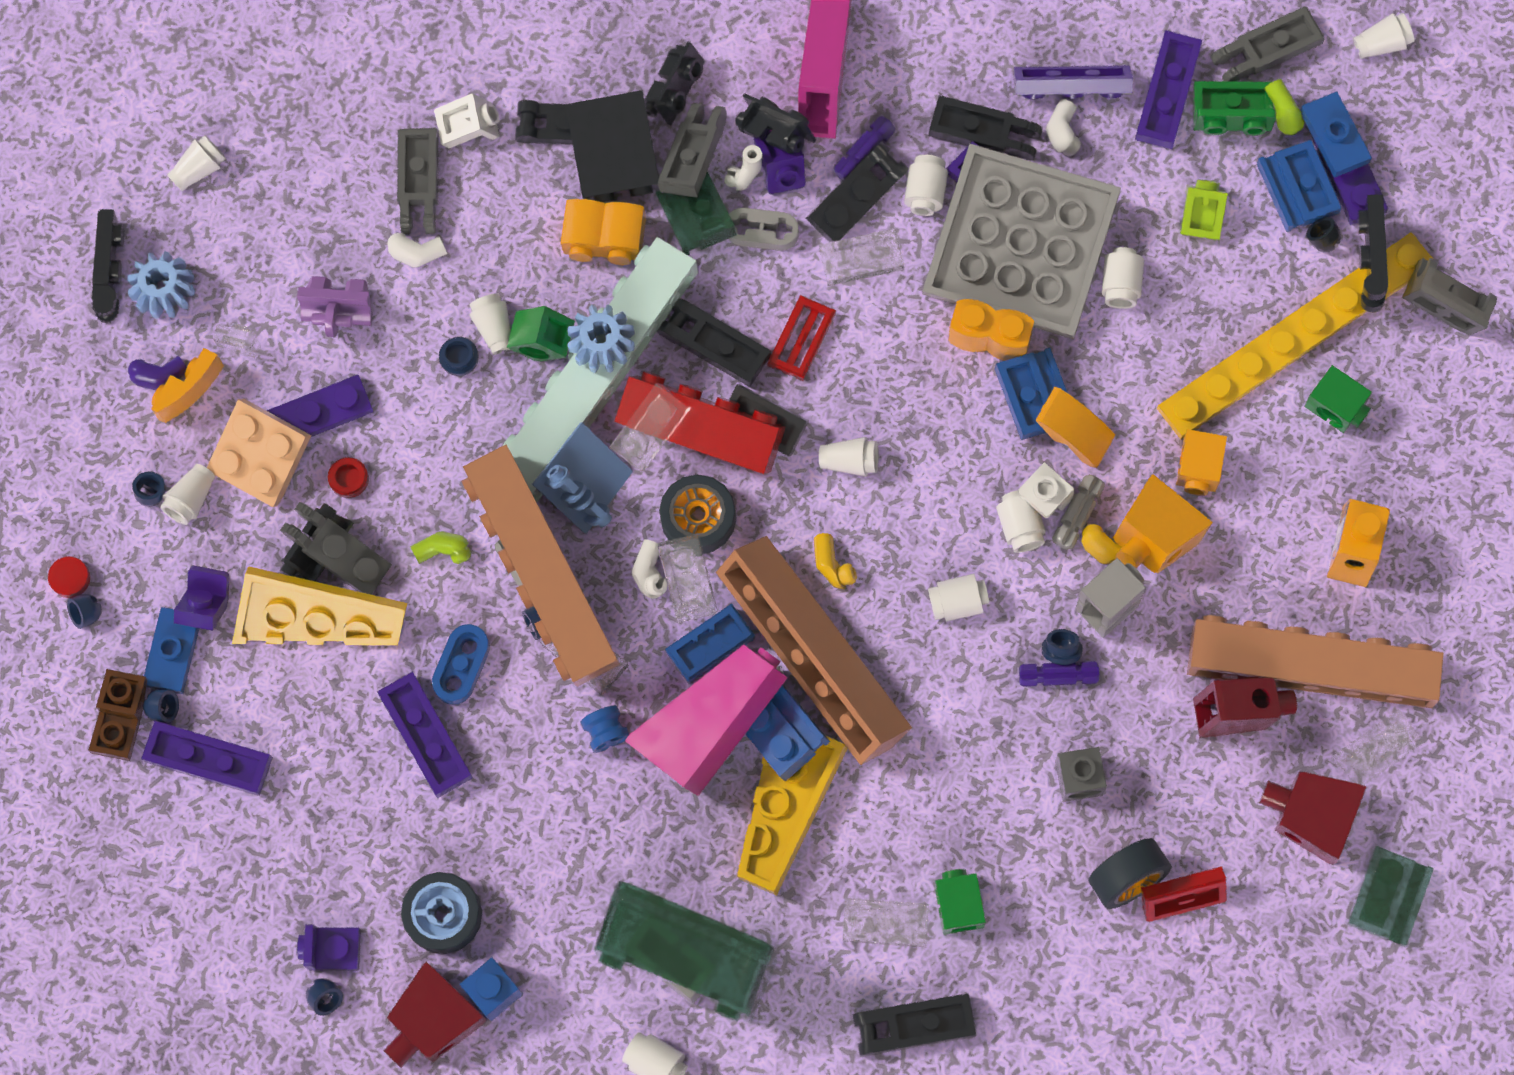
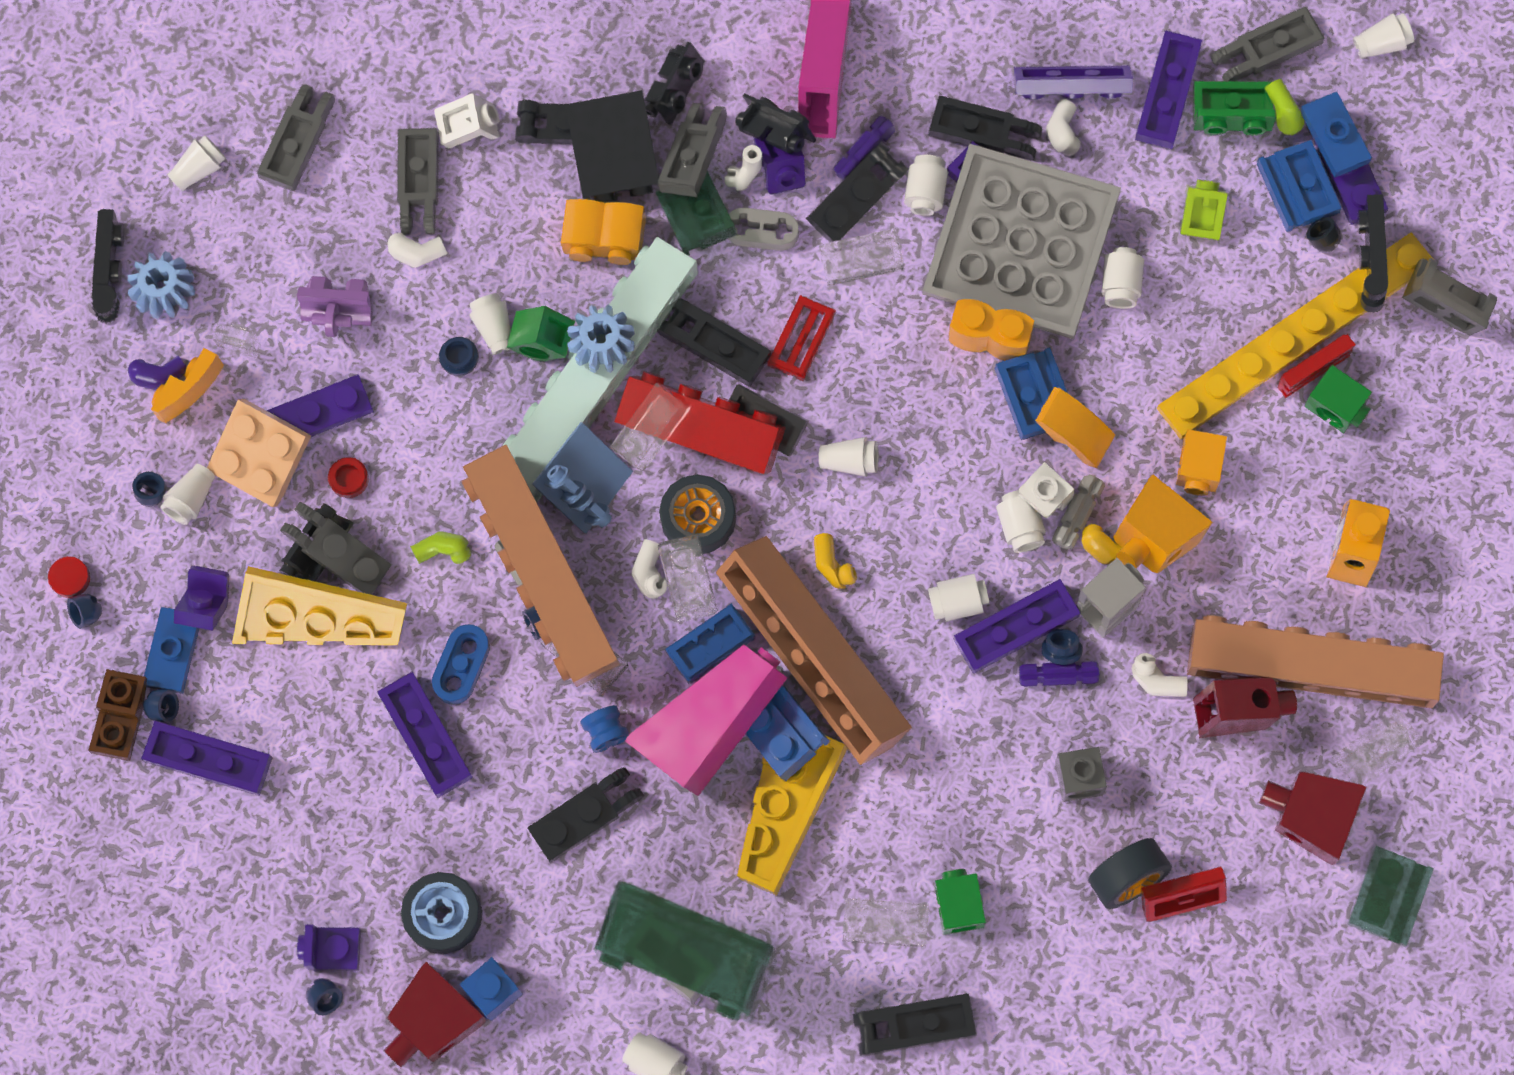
(295, 140): none -> dark grey hinge
(582, 816): none -> black hinge
(1016, 626): none -> dark purple plate
(1154, 681): none -> white arm
(1316, 365): none -> red tile

